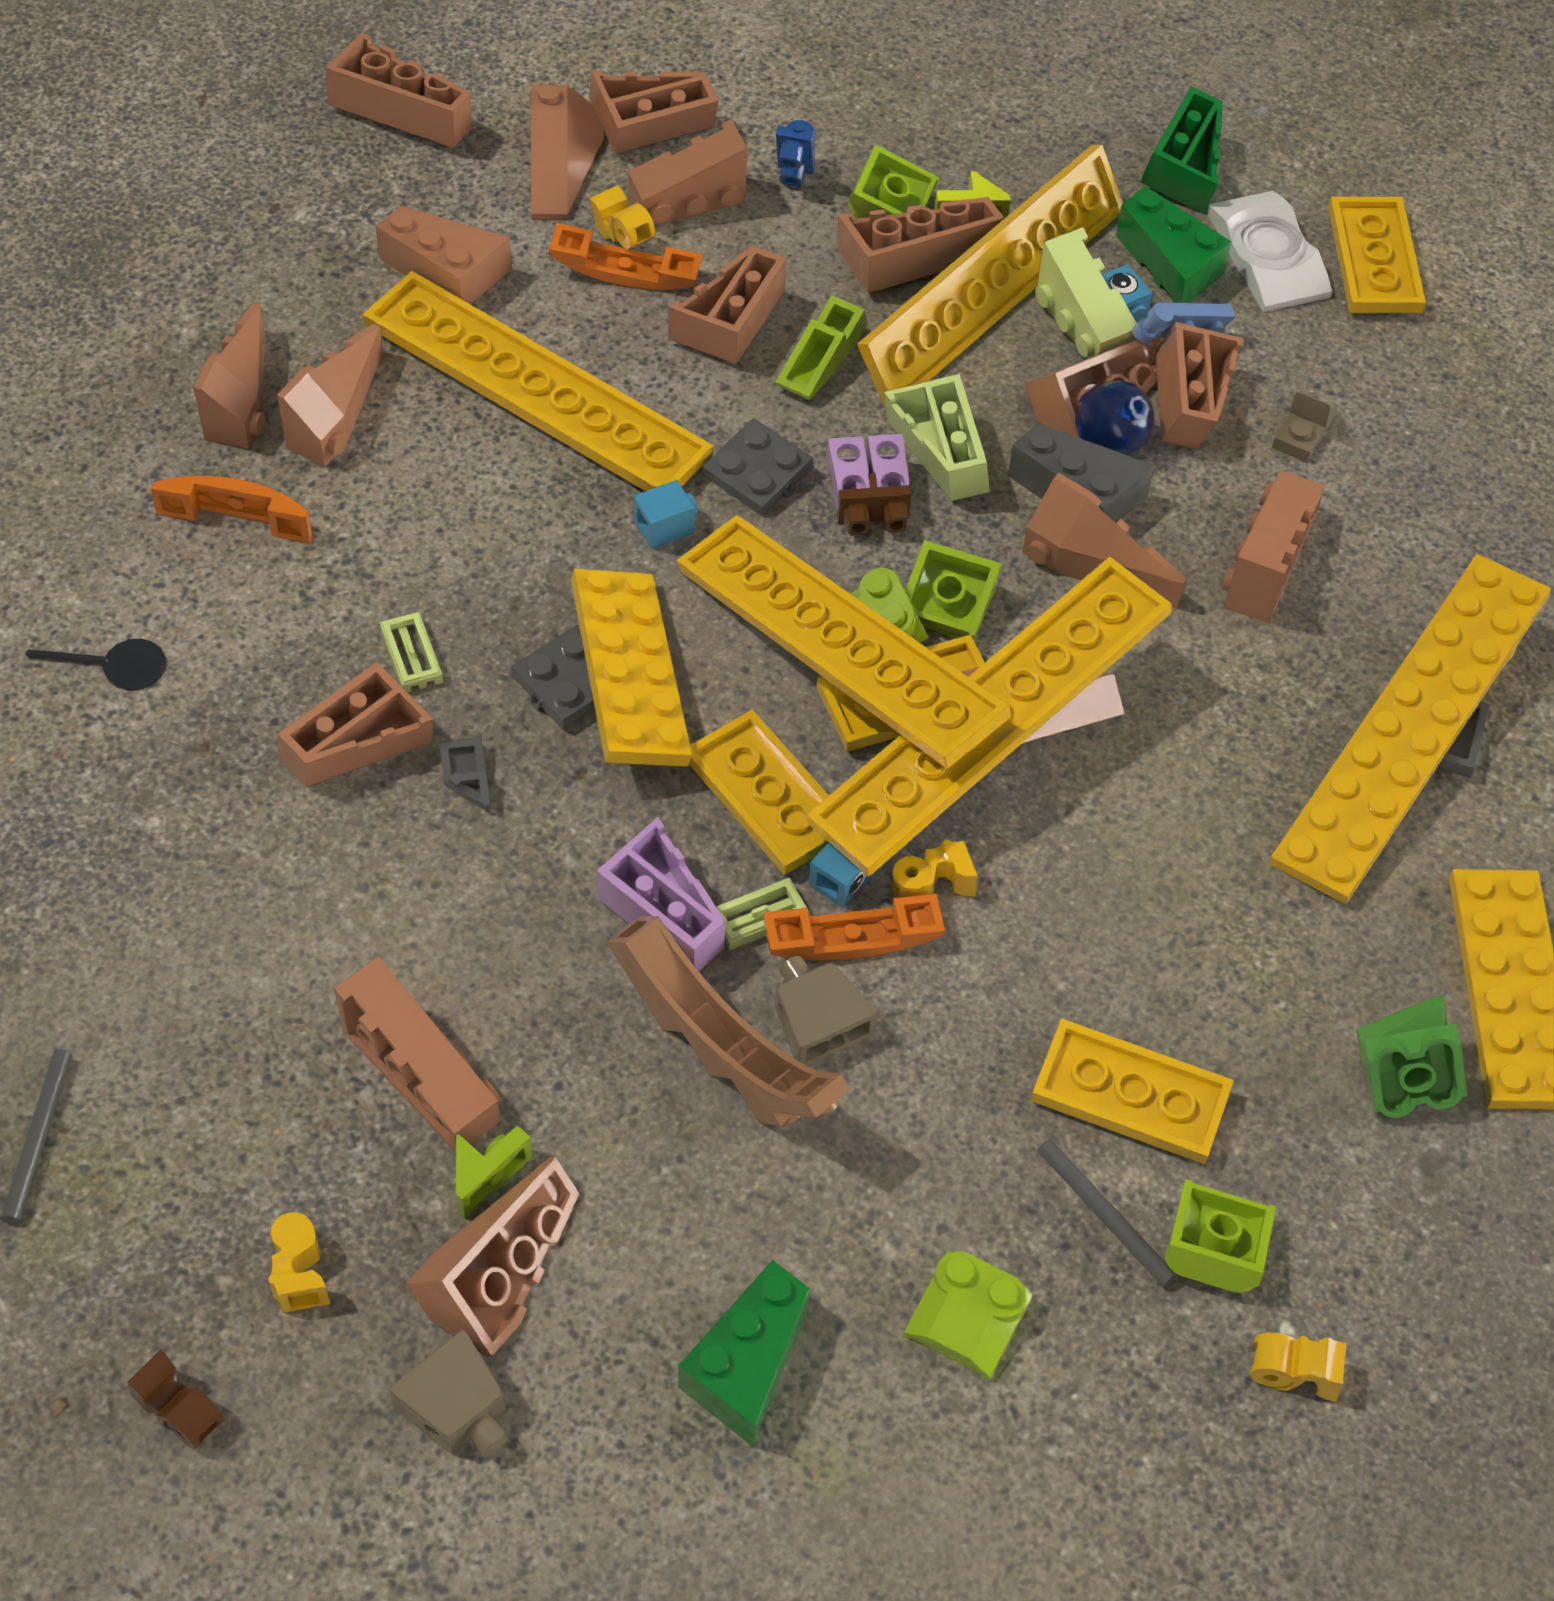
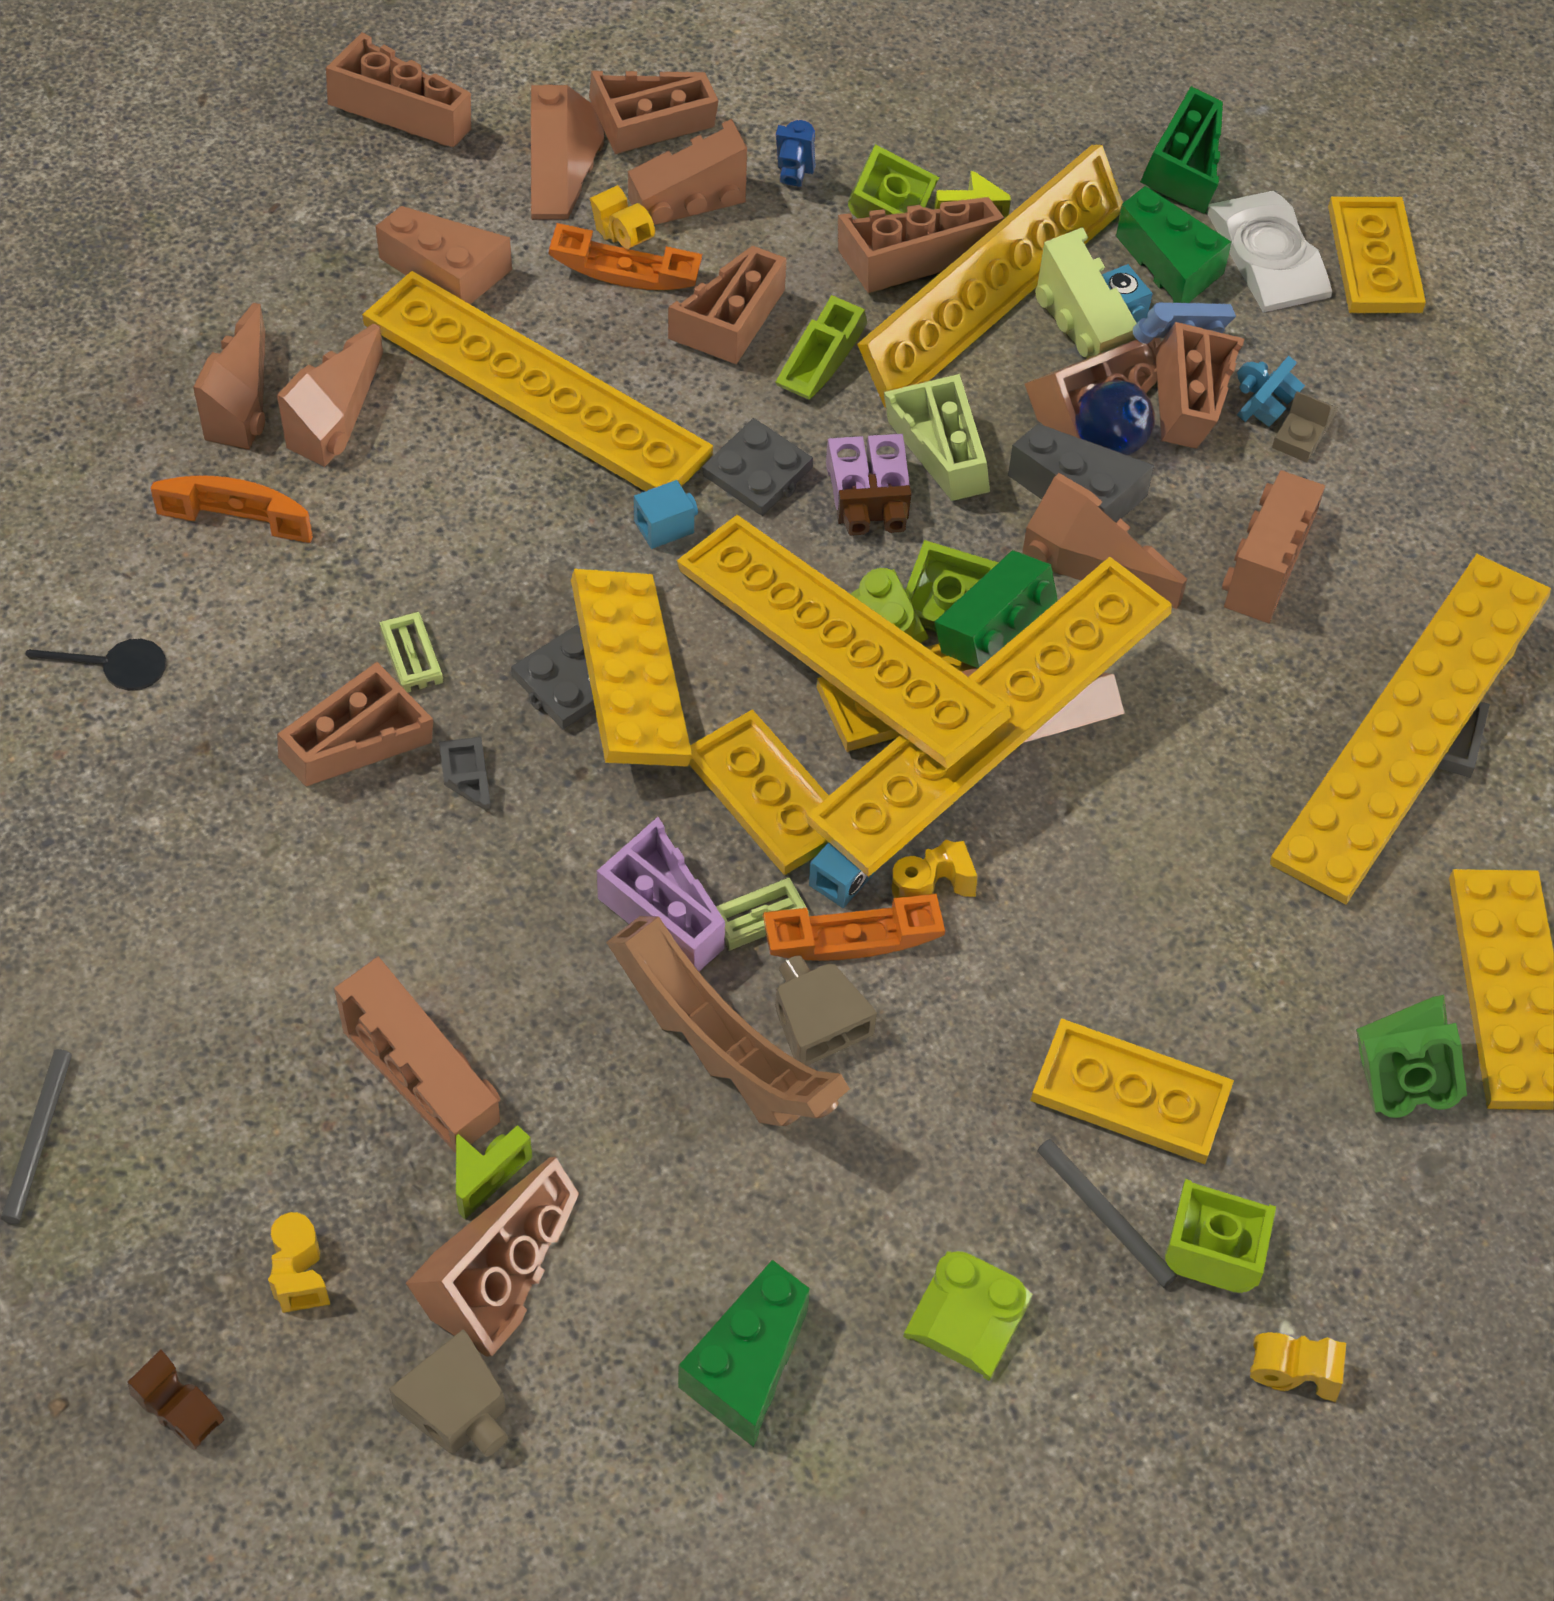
(996, 609): none -> green wedge
(1256, 379): none -> dark azure hips

